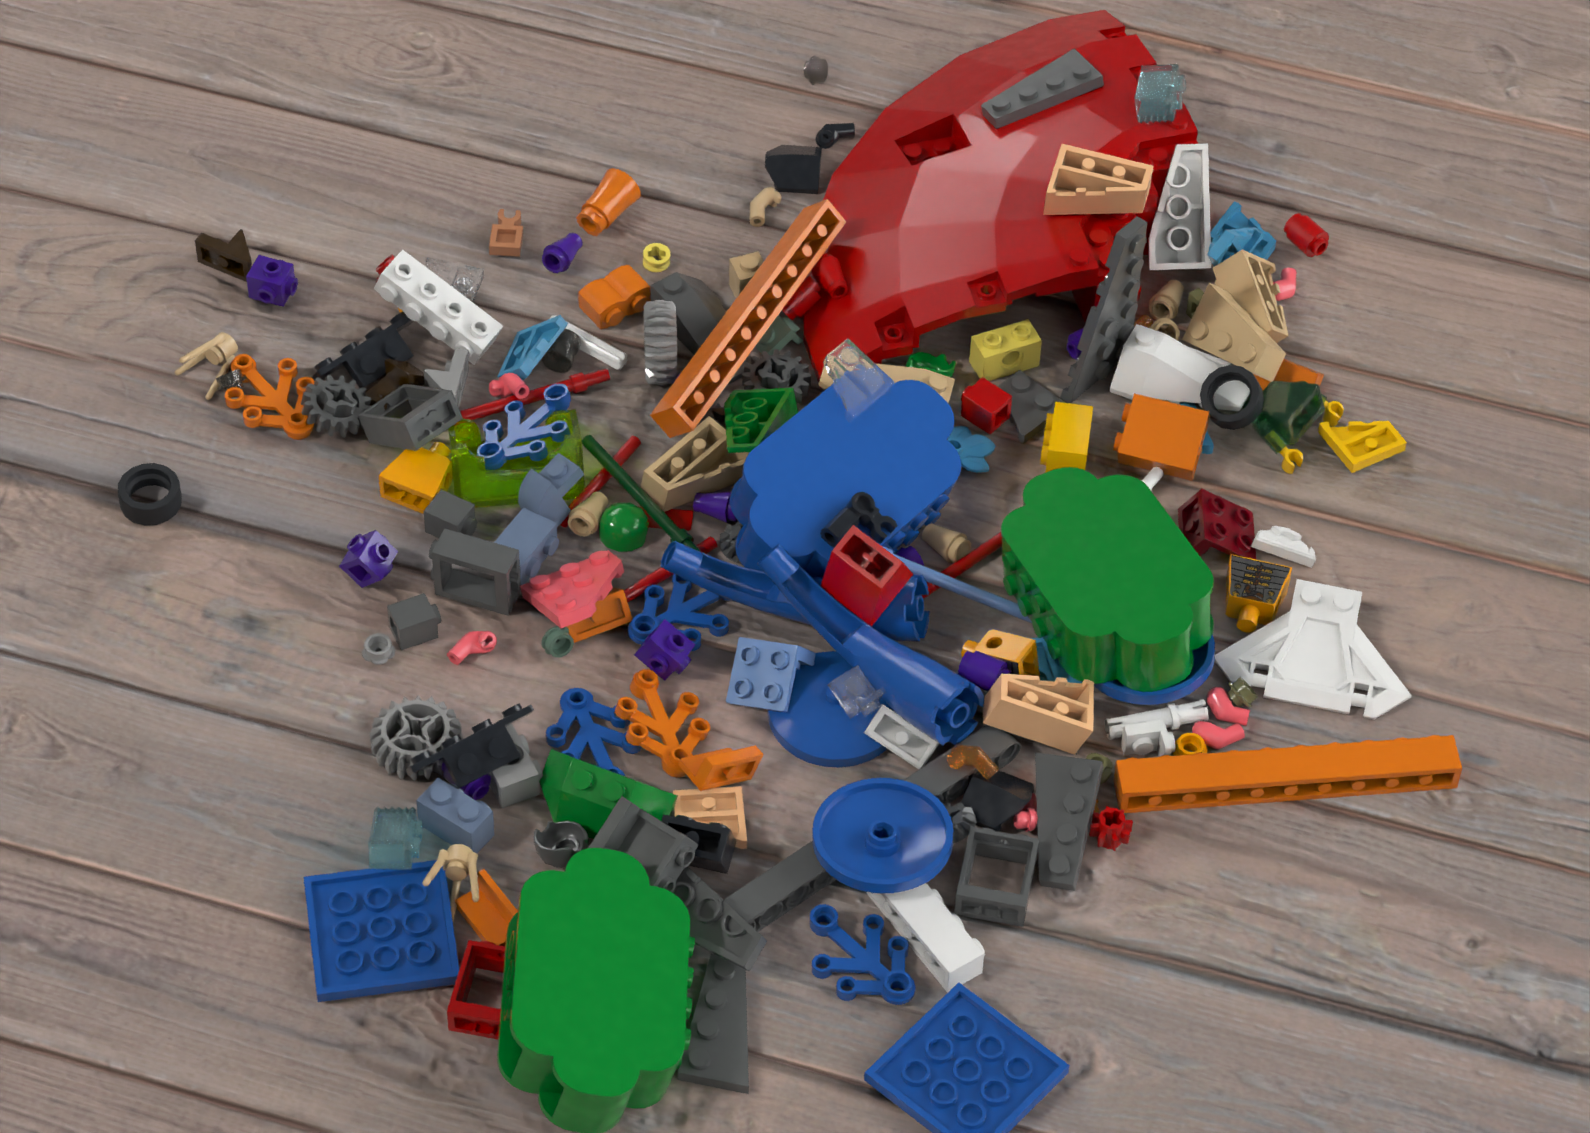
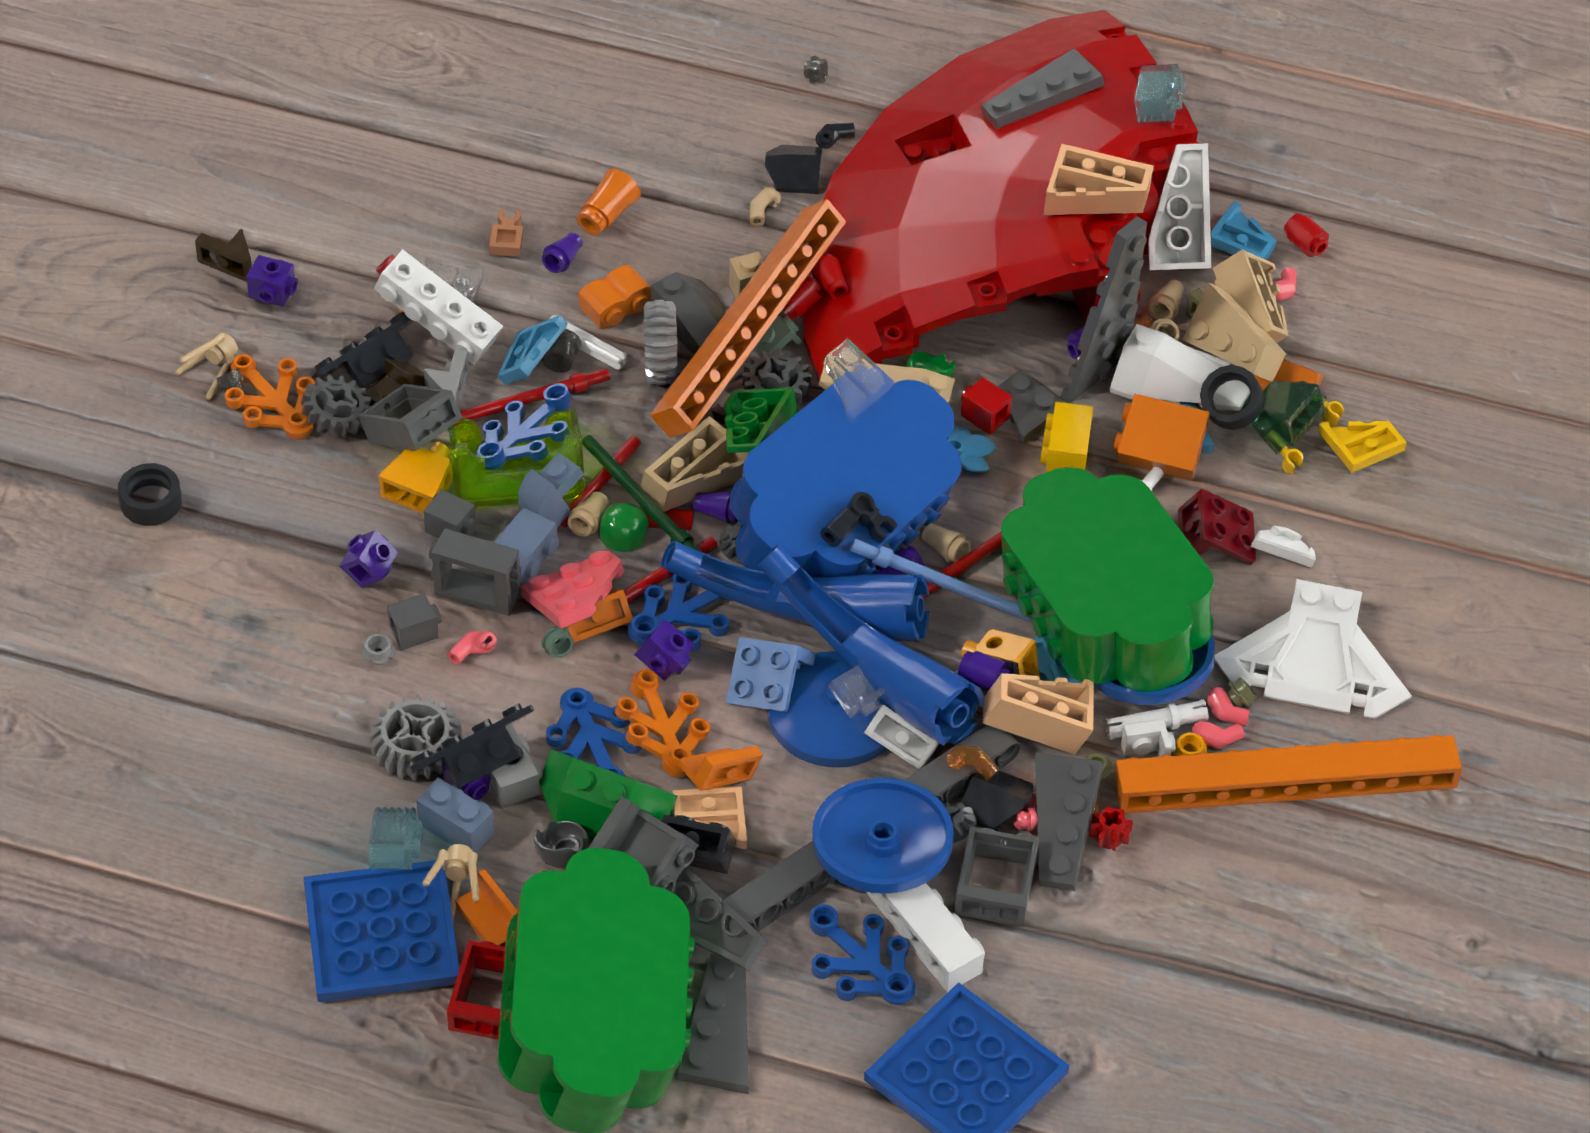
(508, 385): coral arm -> none
(659, 250): light yellow bush -> none
(864, 575): red slope -> none
(1005, 350): light yellow brick -> none
(1232, 242): dark azure wing -> none
(1255, 591): torso -> none

